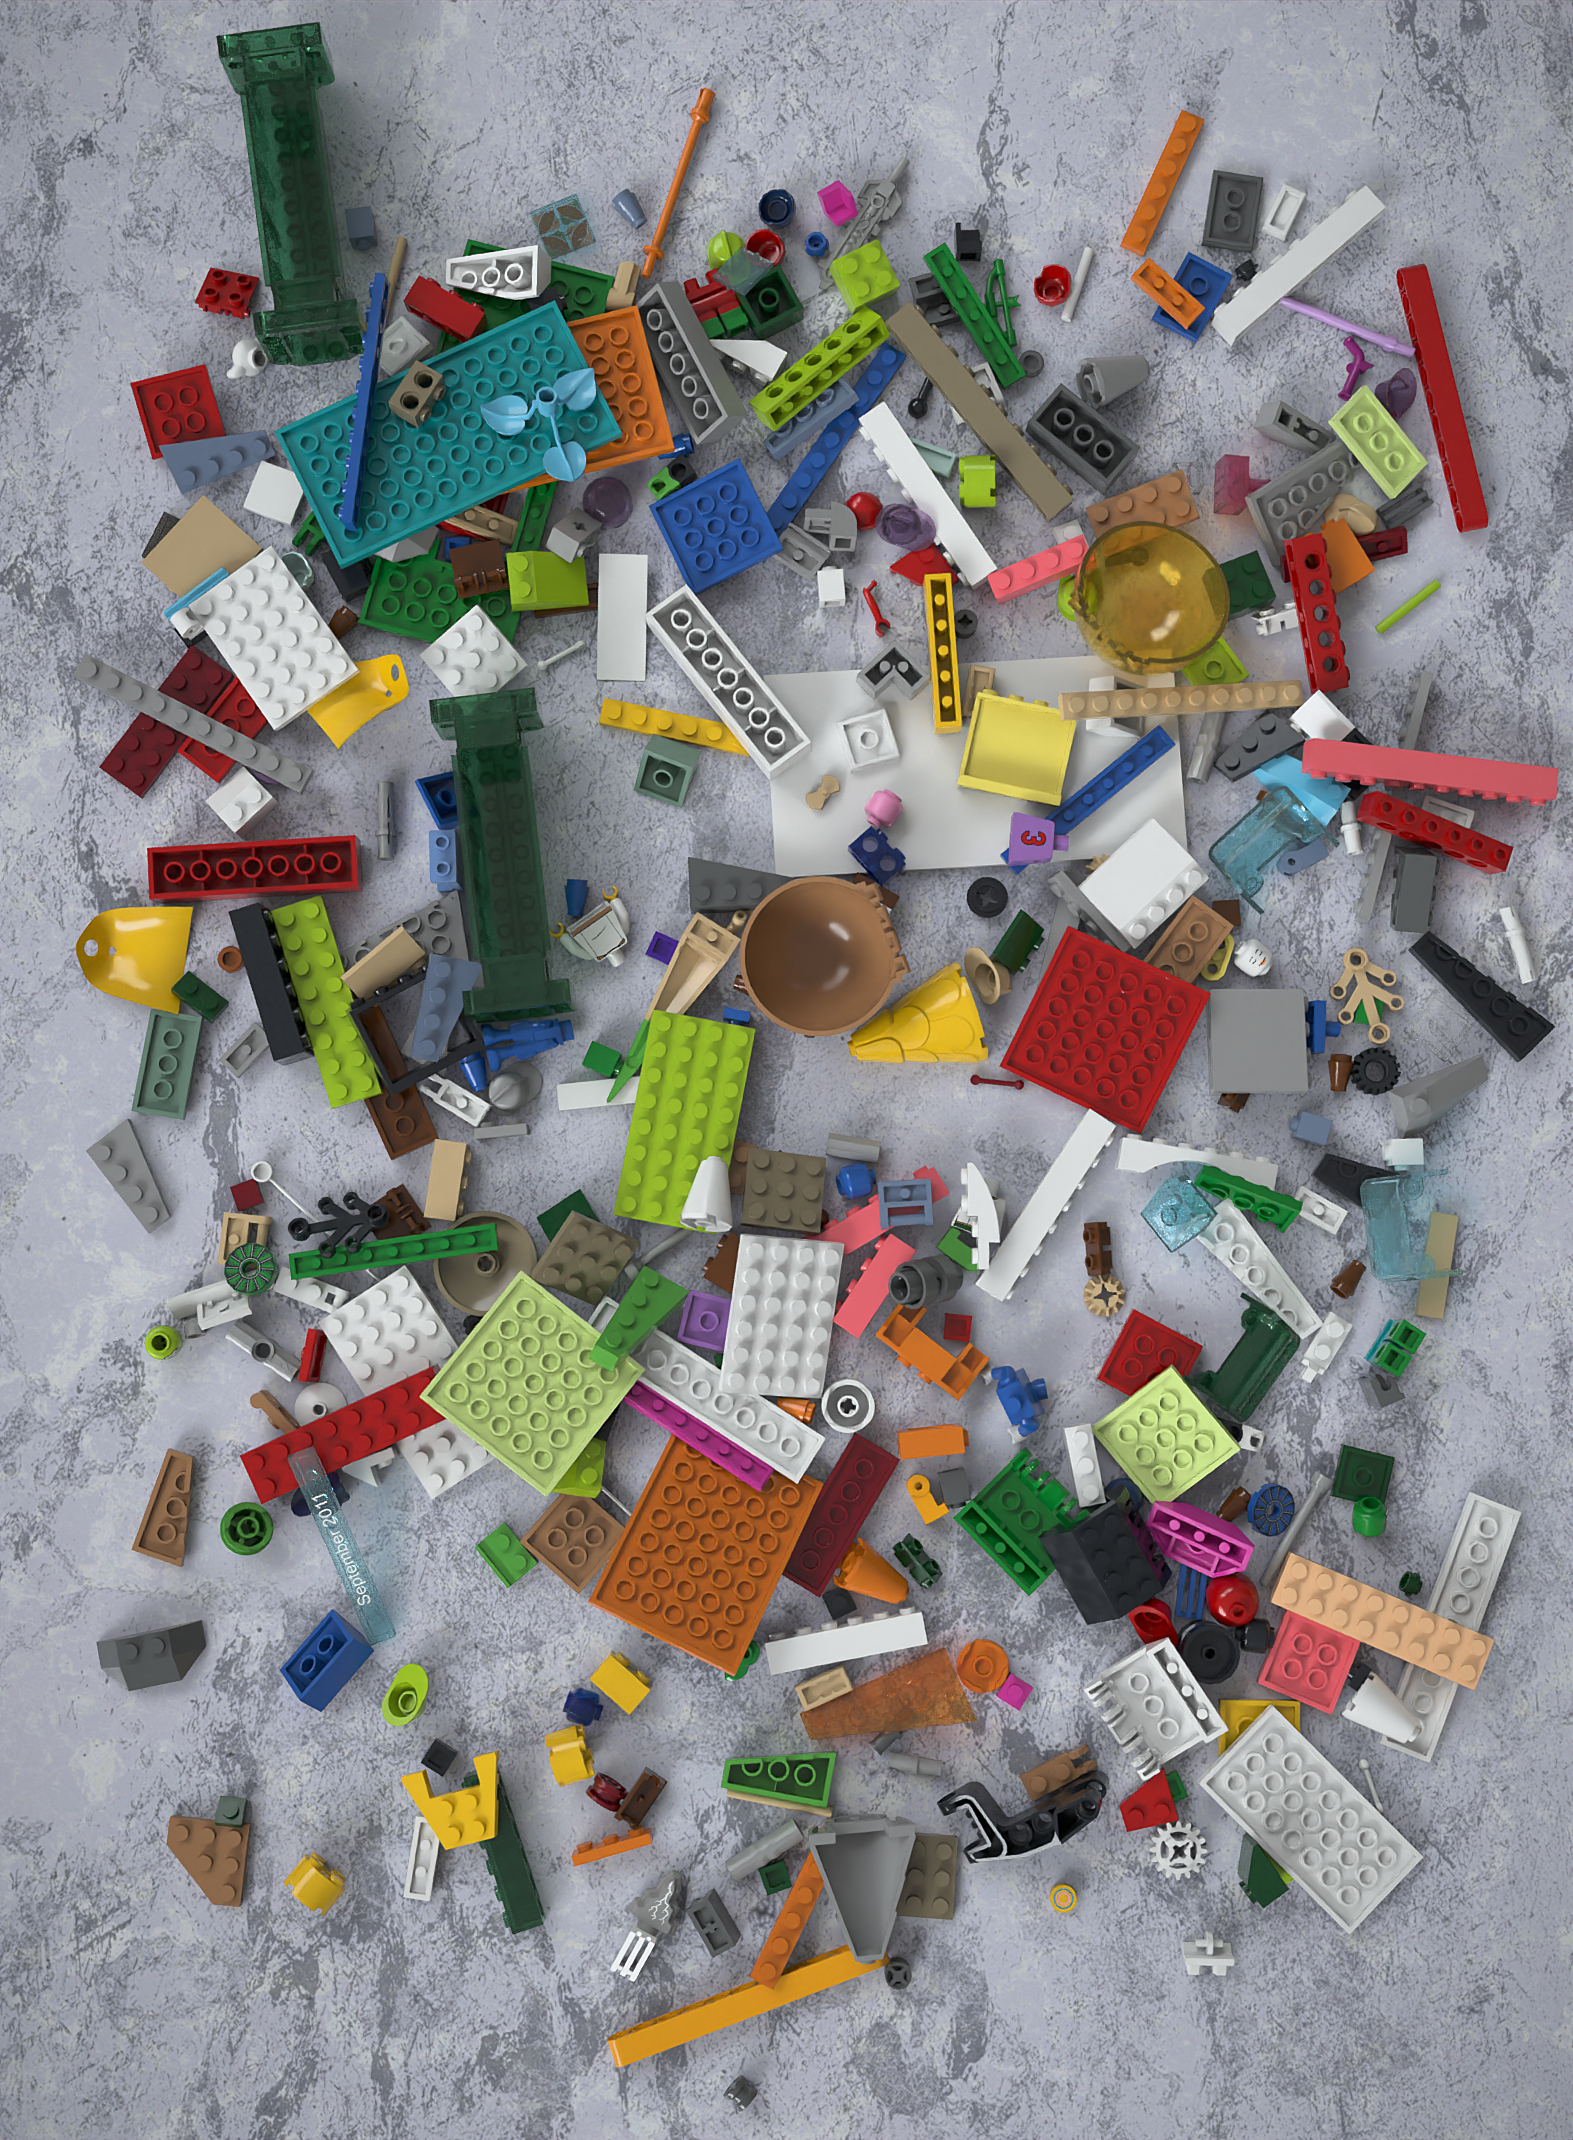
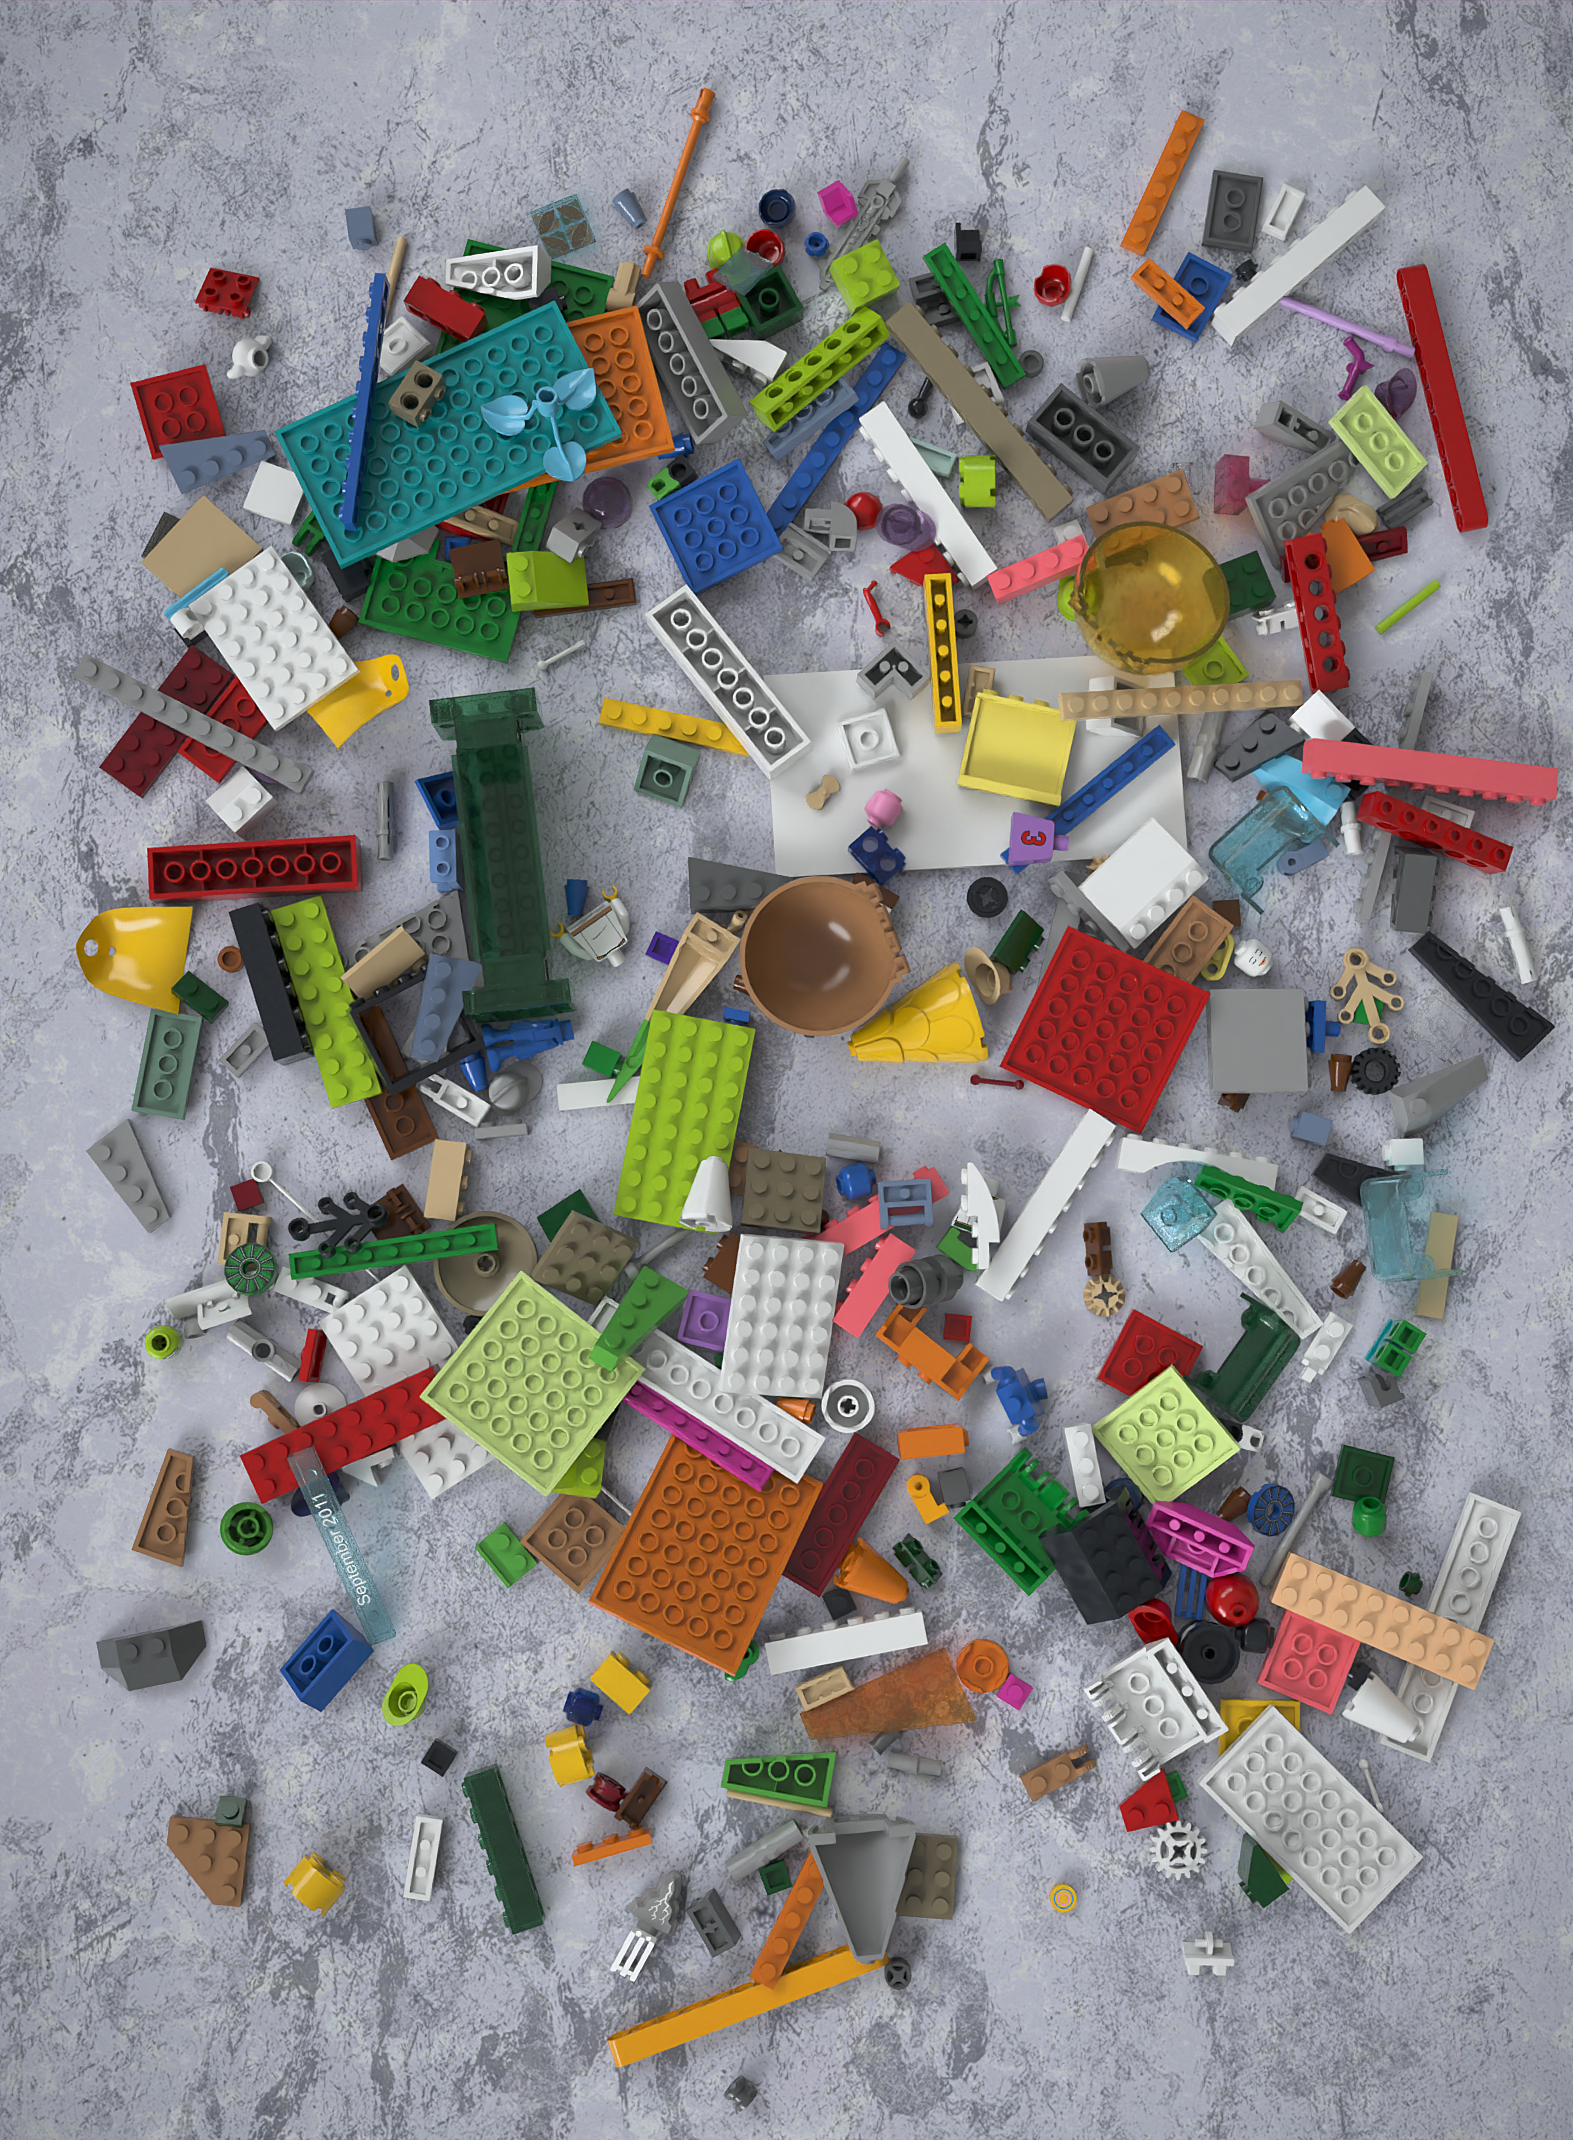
(293, 194): clear green brick -> none
(463, 1814): yellow wing -> none
(474, 656): white plate -> none
(622, 617): white sticker -> none
(831, 587): white brick -> none
(999, 1834): black piece -> none

